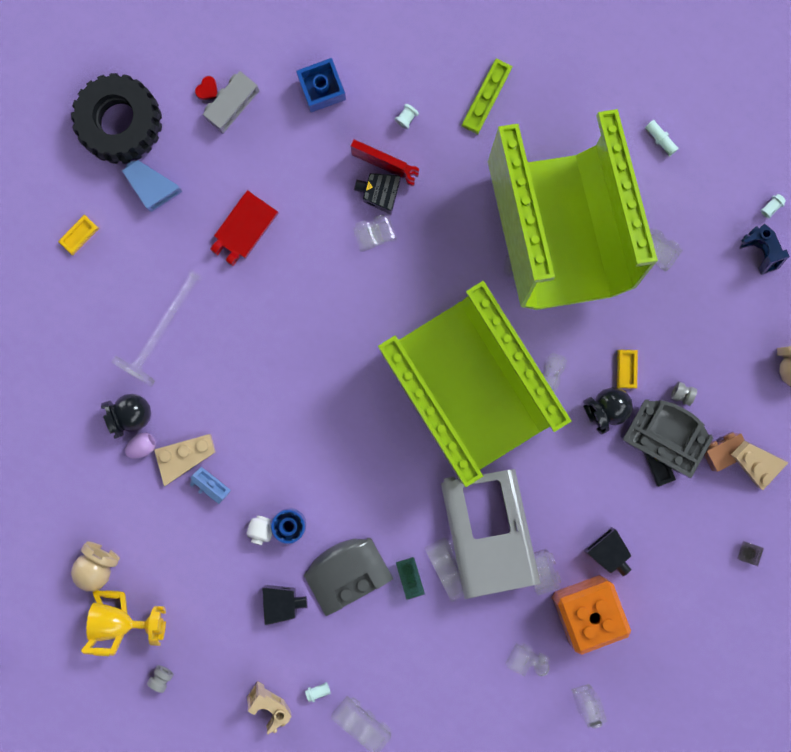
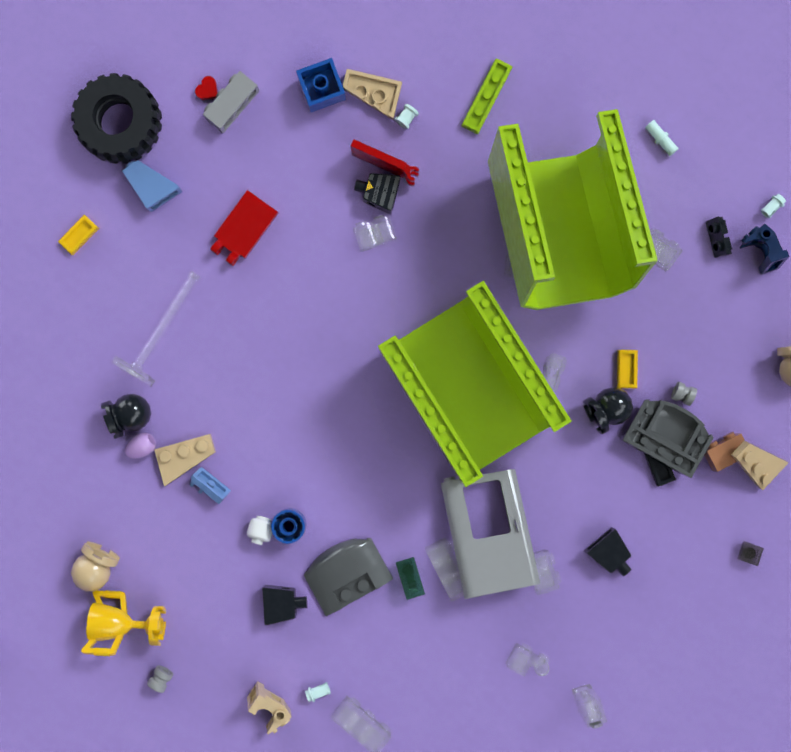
(374, 90): none -> tan wing
(576, 605): orange plate -> none
(716, 229): none -> black hinge

